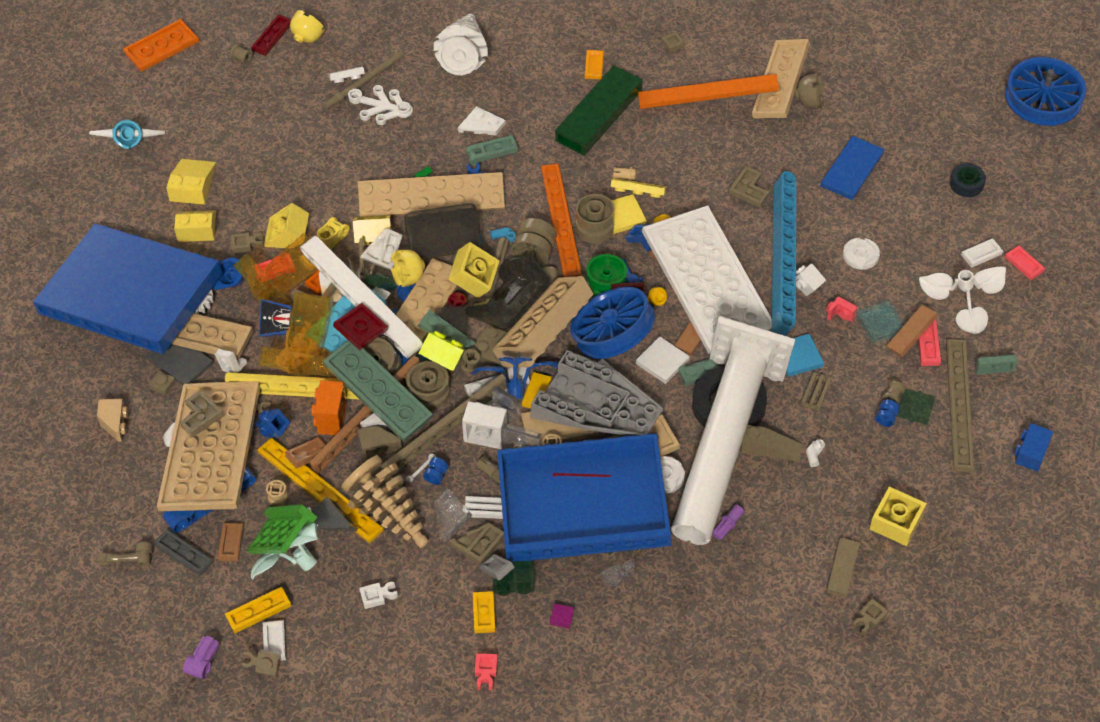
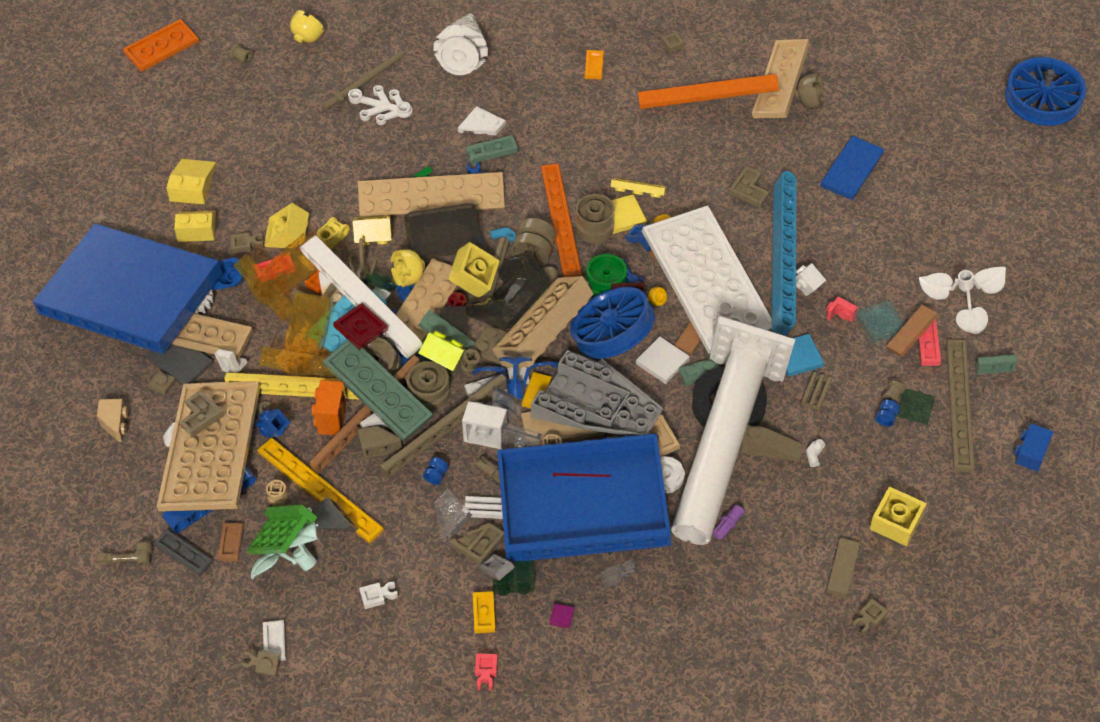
(127, 133): medium azure helmet -> none
(200, 662): medium lavender piece -> none
(258, 610): yellow plate -> none
(271, 35): dark red tile -> none
(274, 318): black torso -> none
(305, 452): medium nougat tile -> none
(339, 76): white plate -> none
(381, 496): tan plant -> none
(382, 247): white wing -> none
(410, 479): white hinge -> none
(598, 110): dark green brick -> none
(624, 173): tan pin -> none
(861, 253): white tile -> none
(967, 180): black wheel -> none
(982, 252): white tile -> none
(1024, 262): coral tile -> none

